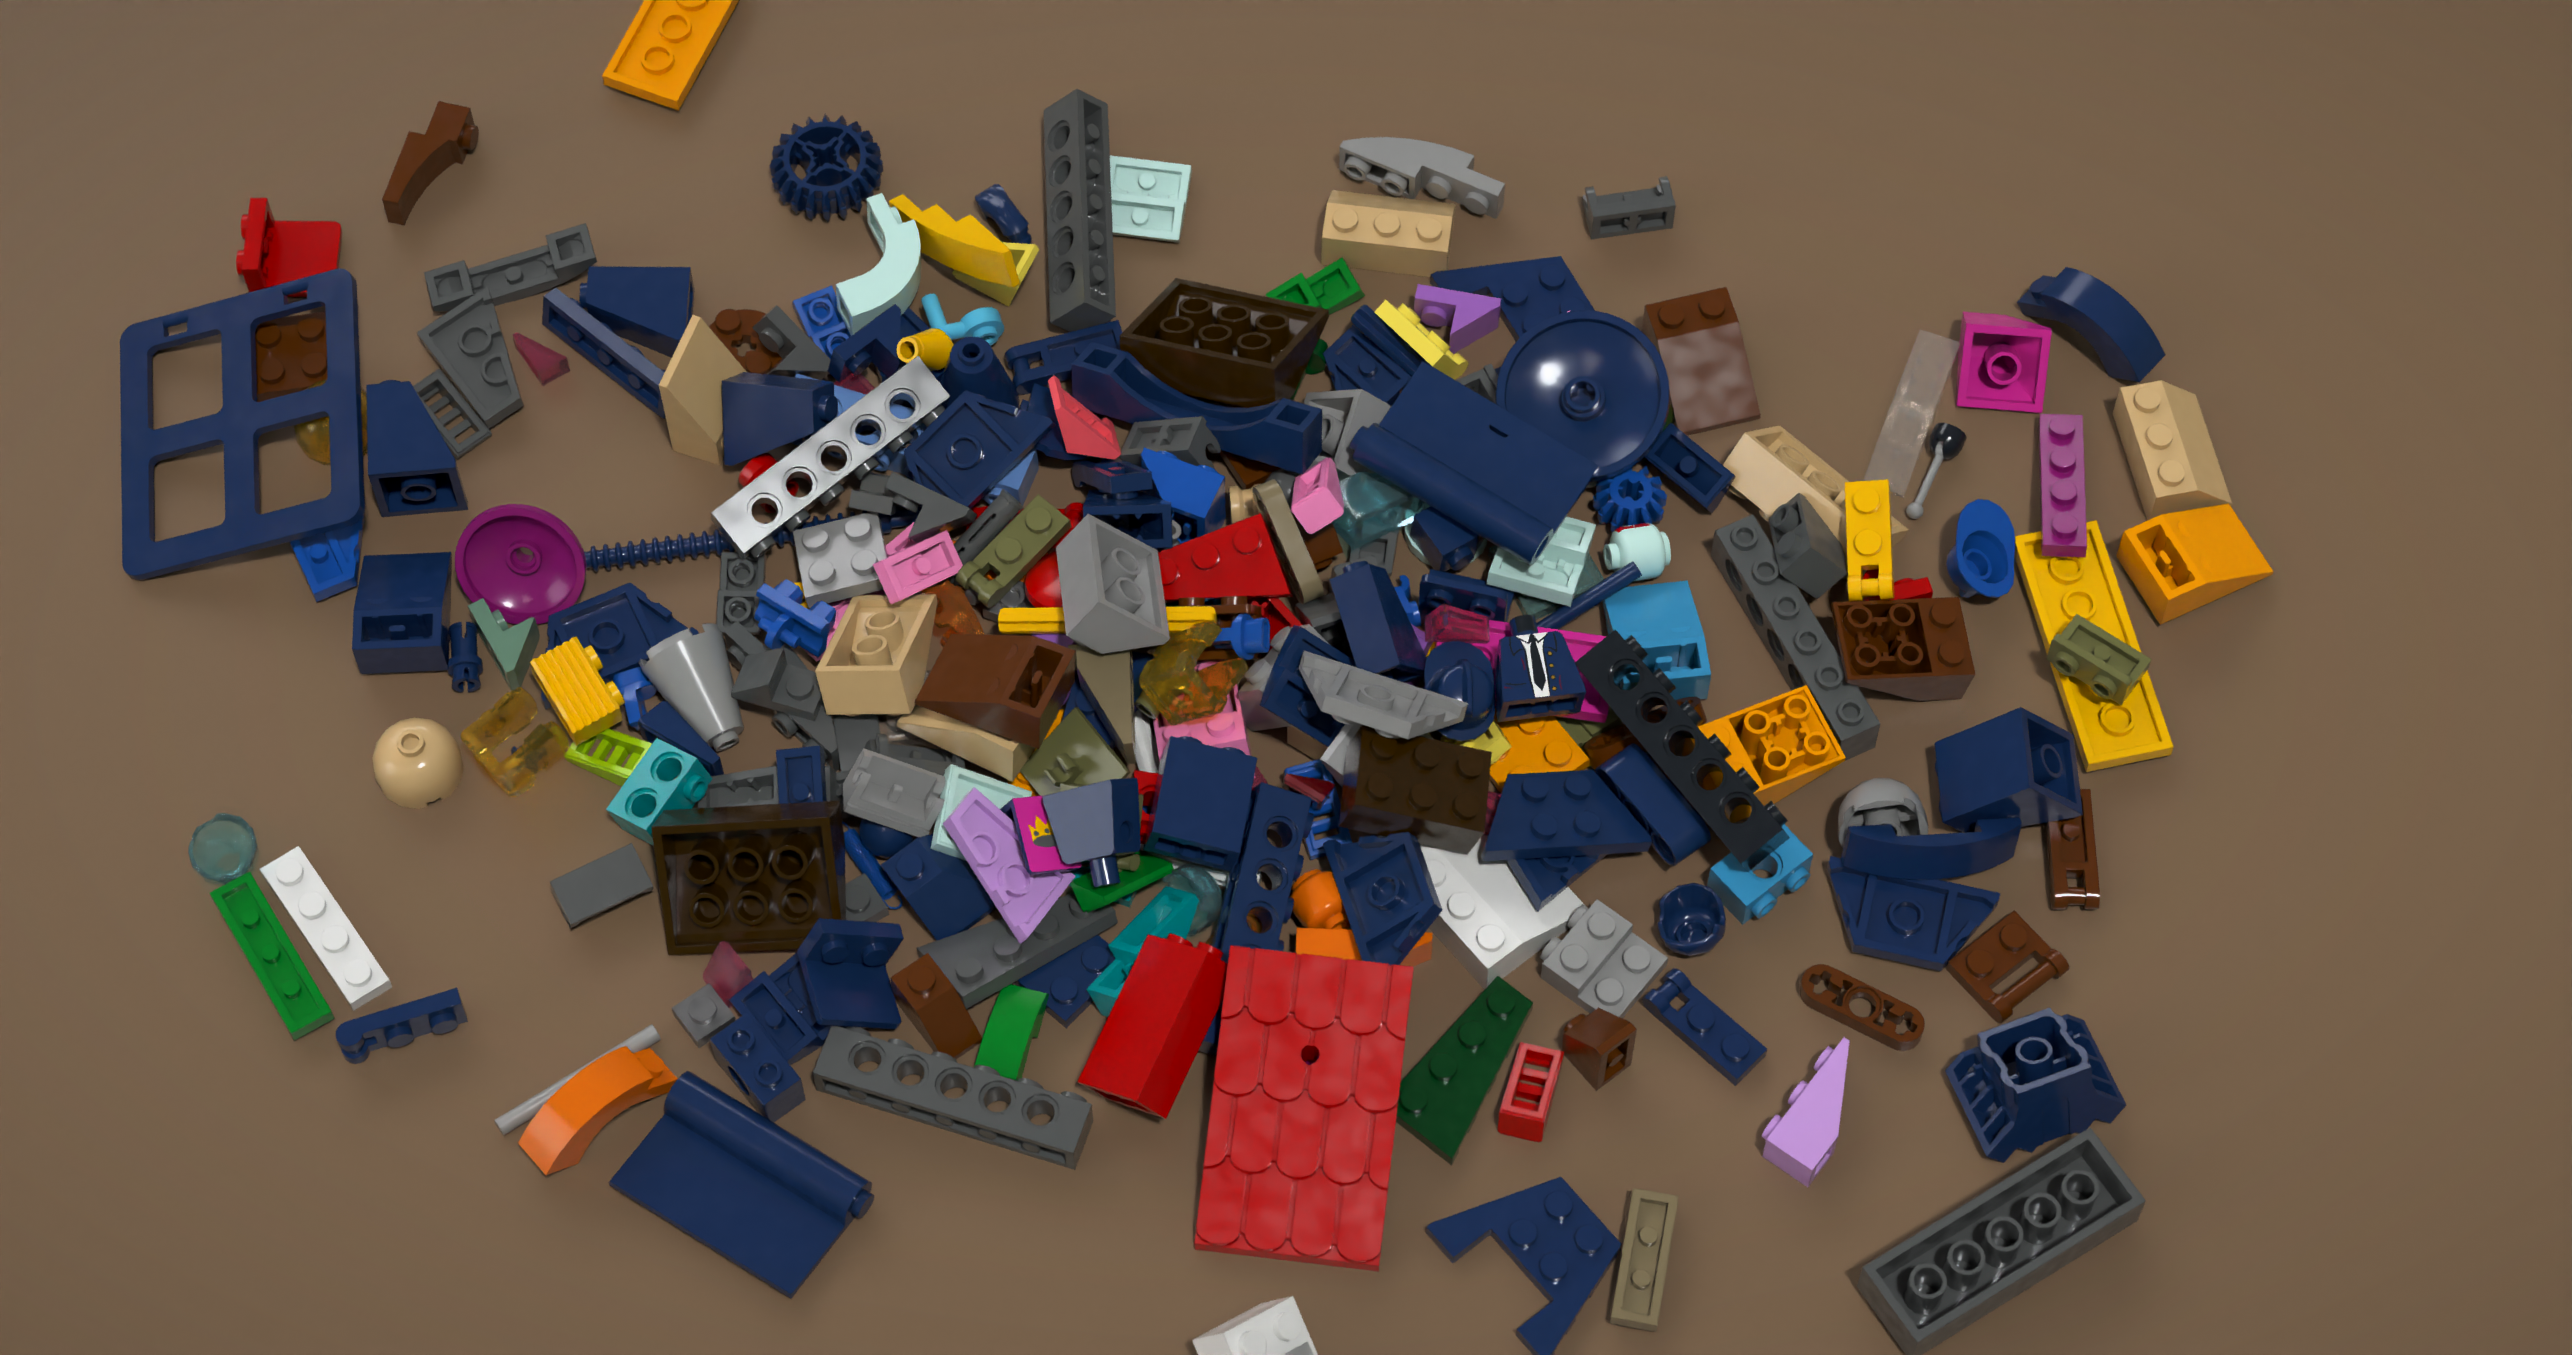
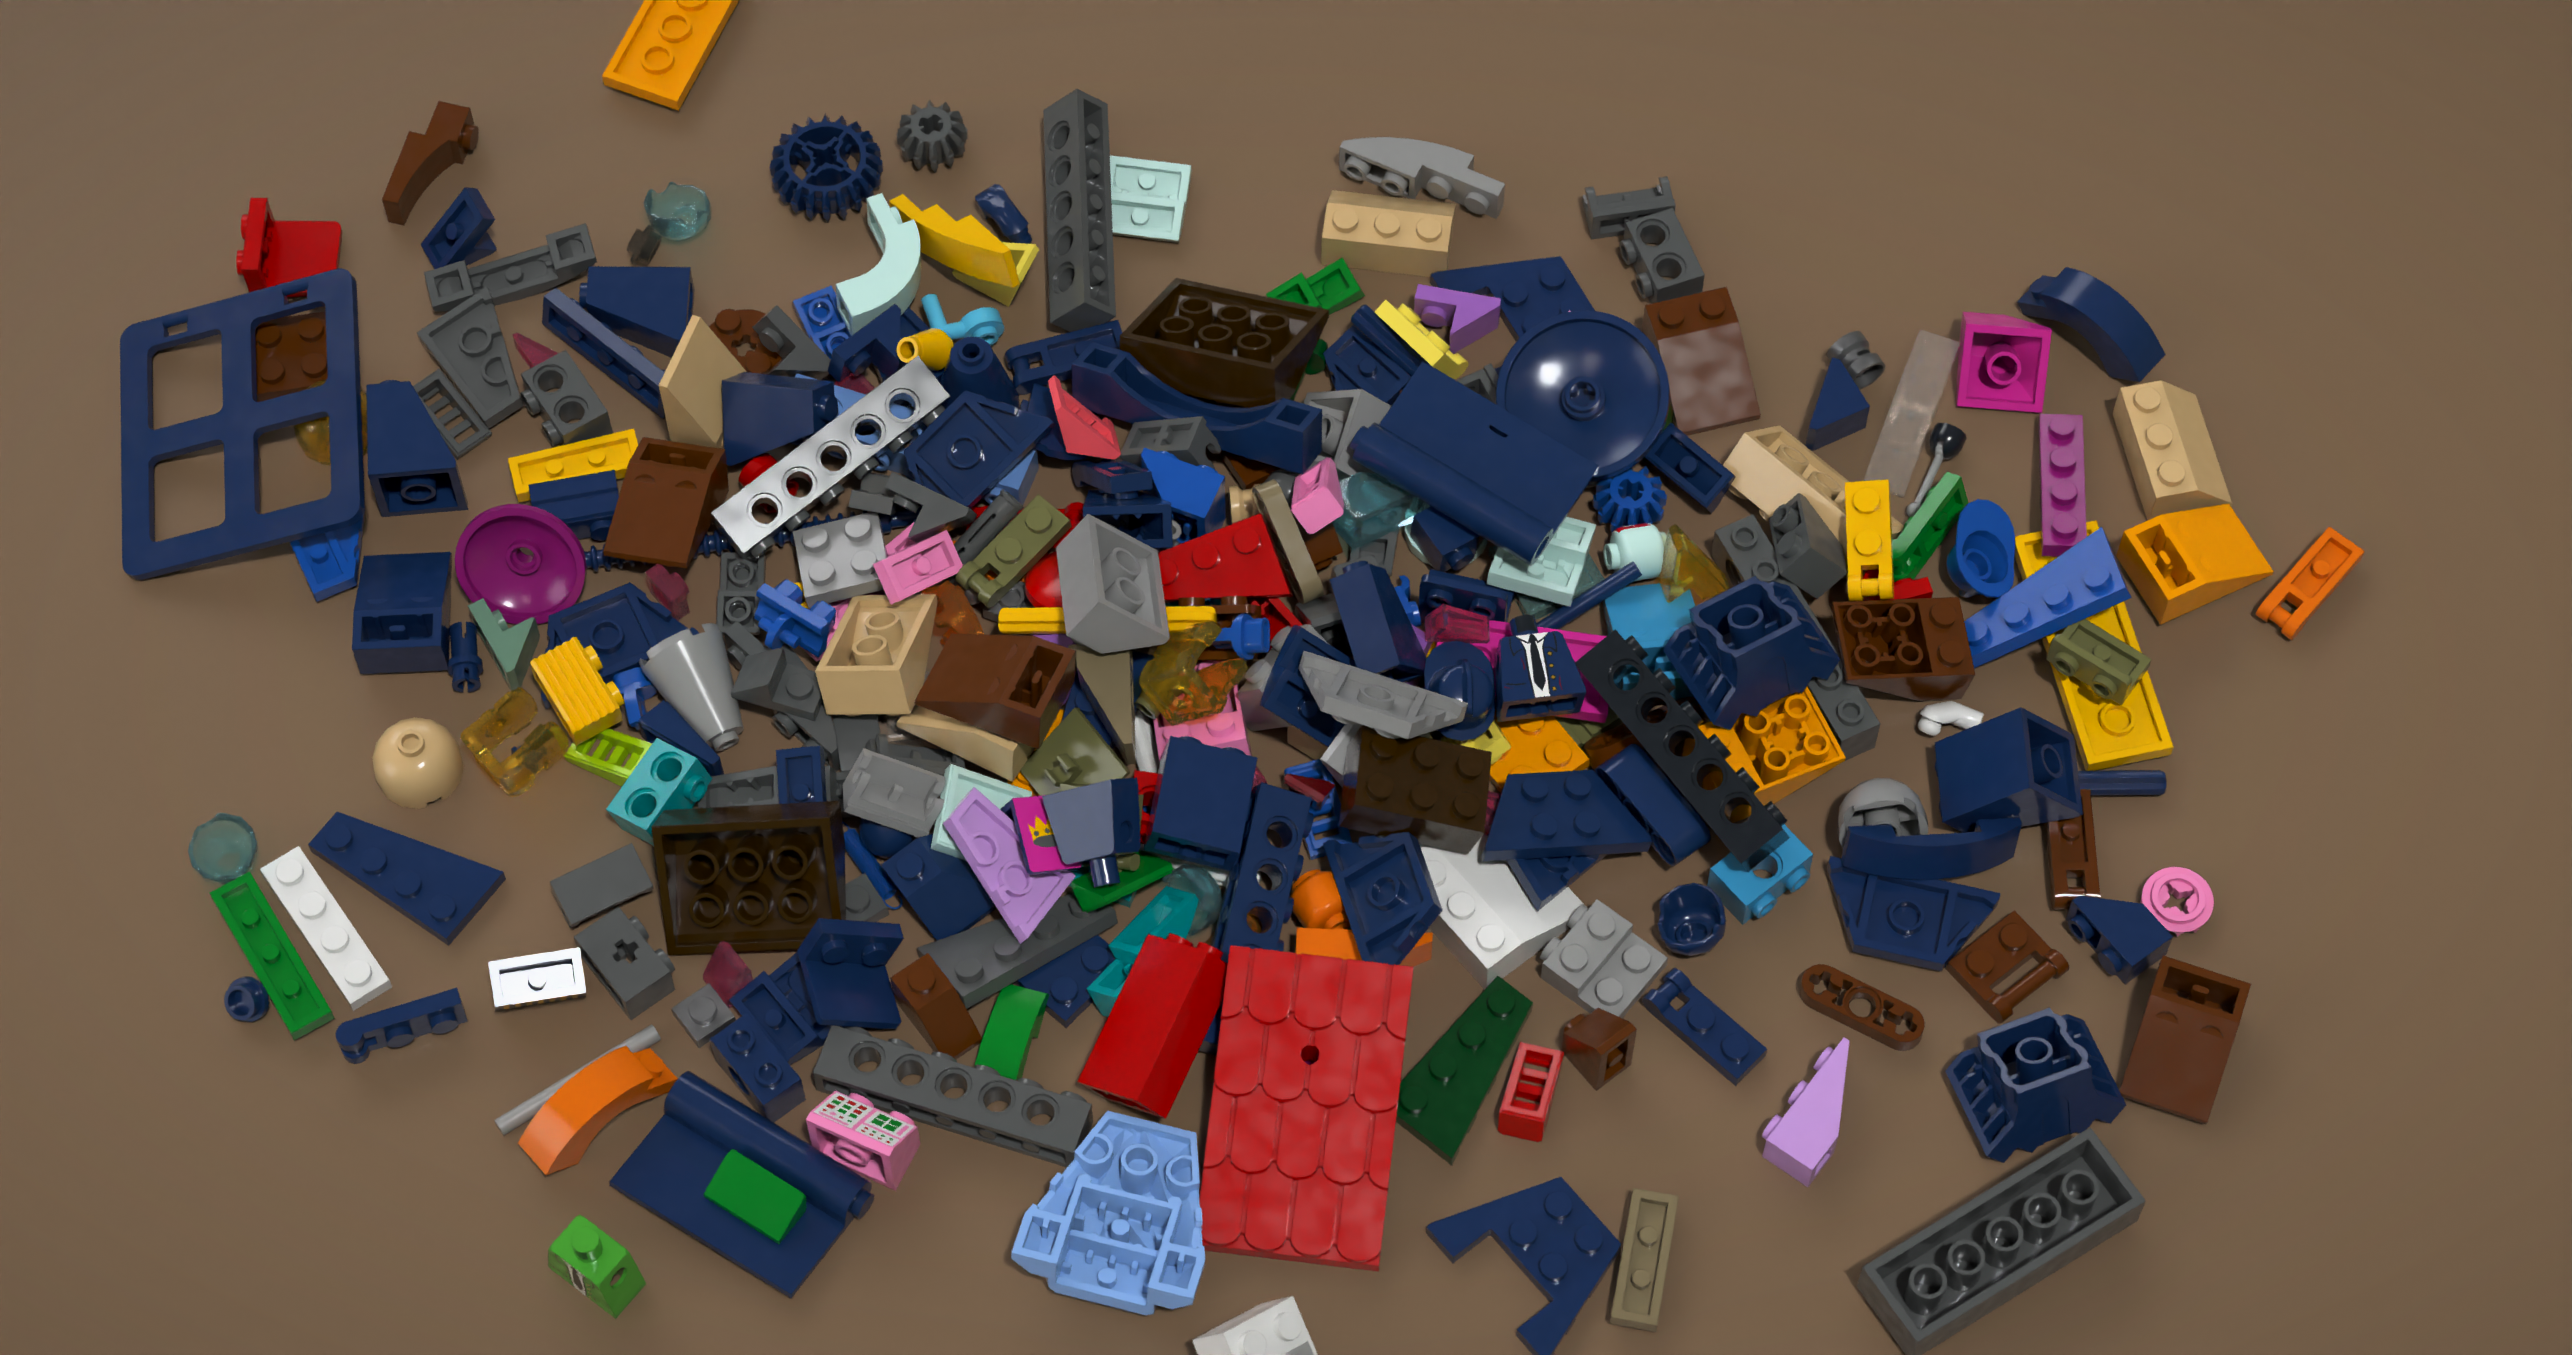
(246, 999): none -> dark blue plate
(414, 878): none -> dark blue wing
(461, 232): none -> dark blue slope
(537, 979): none -> brick
(571, 401): none -> dark grey brick
(573, 460): none -> yellow plate
(581, 502): none -> dark blue brick
(589, 1261): none -> bright green torso
(631, 985): none -> dark grey brick
(644, 245): none -> clear smoke plate
(667, 502): none -> reddish brown slope
(669, 590): none -> clear pink plate
(678, 211): none -> clear light blue hair
(756, 1196): none -> green slope
(864, 1137): none -> bright pink slope
(932, 135): none -> dark grey gear
(1121, 1219): none -> light blue wedge
(1670, 257): none -> dark grey brick
(1688, 567): none -> clear yellow slope
(1749, 650): none -> dark blue slope
(1839, 408): none -> dark blue slope
(1858, 360): none -> flat silver wheel
(1928, 526): none -> green plate
(1947, 712): none -> white arm
(2054, 597): none -> blue wing
(2120, 933): none -> dark blue slope
(2123, 782): none -> dark blue axle
(2180, 883): none -> bright pink gear
(2184, 1039): none -> reddish brown slope
(2310, 582): none -> orange plate

